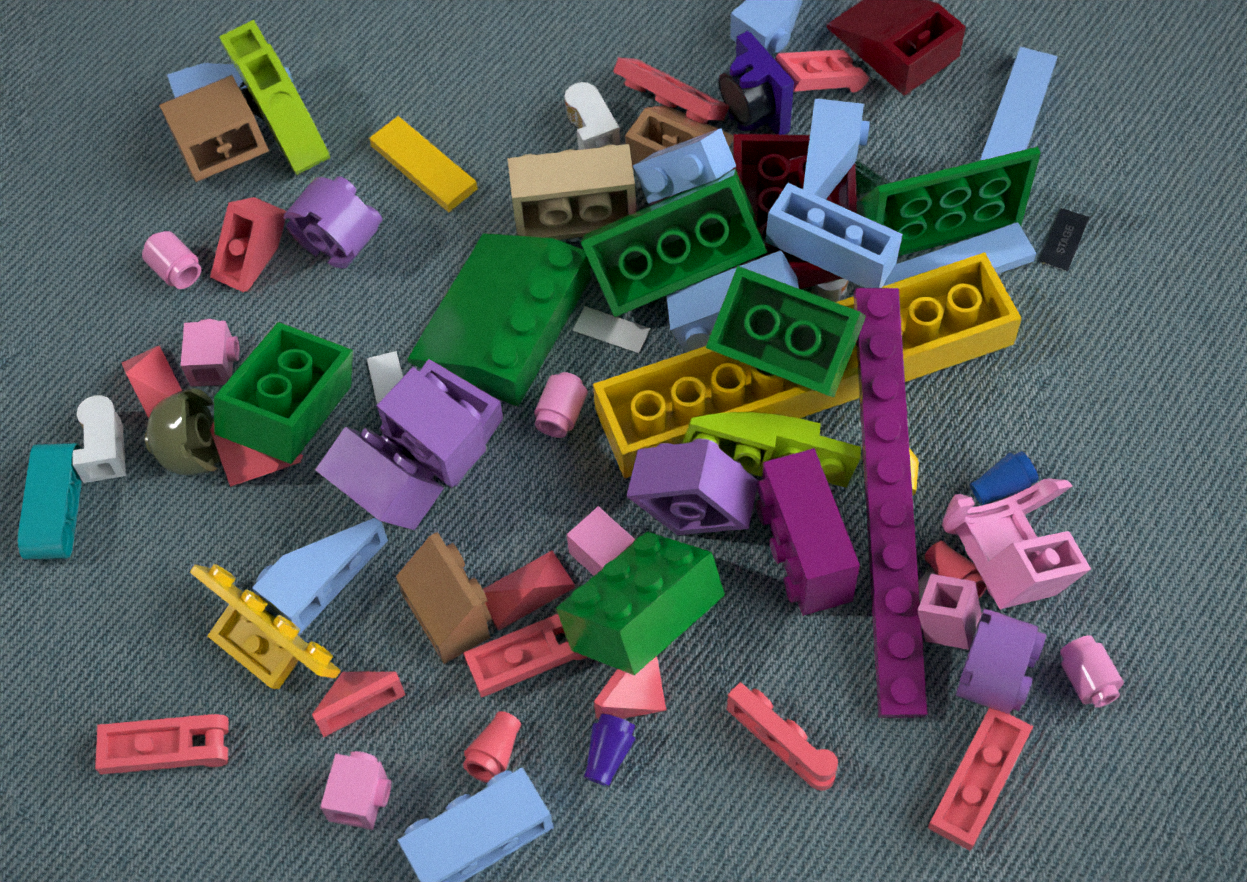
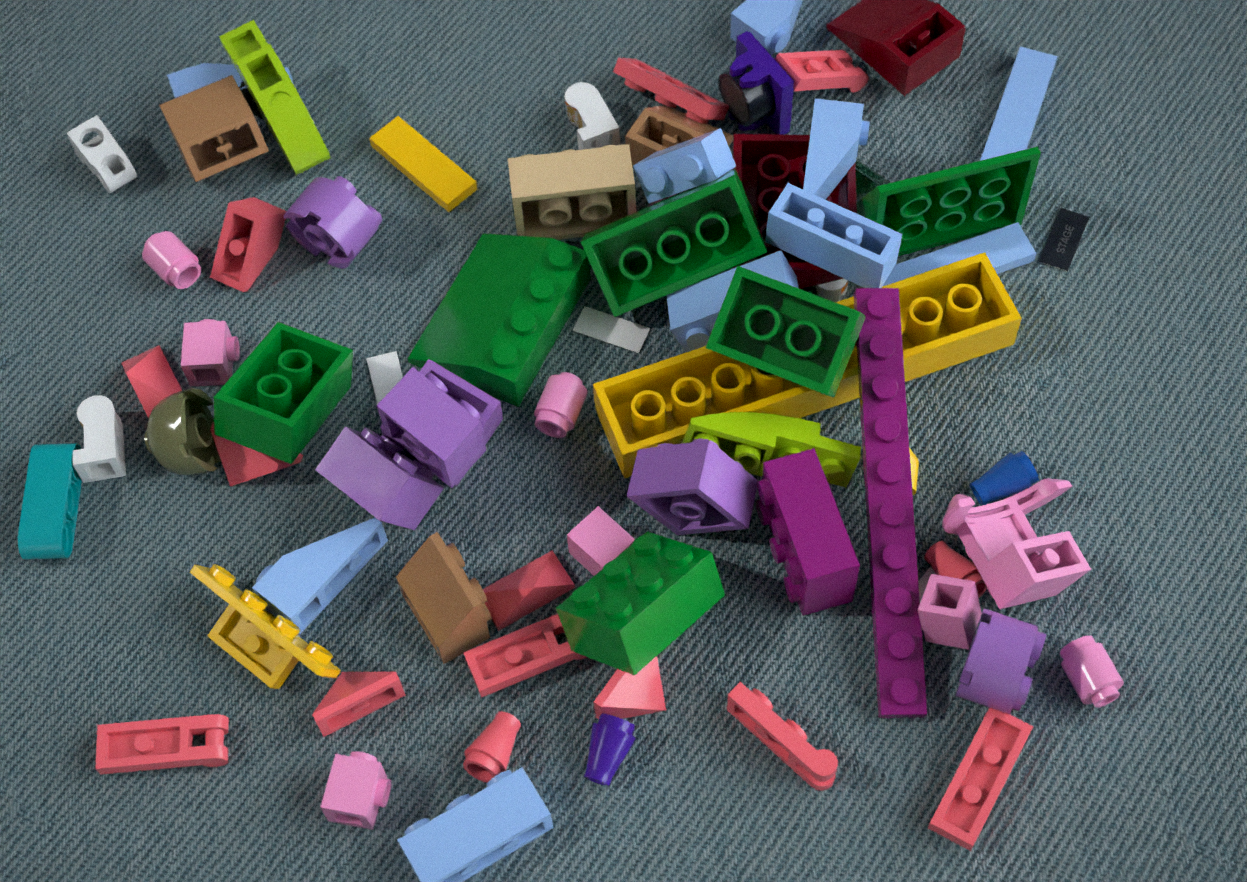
(102, 154): none -> white leg

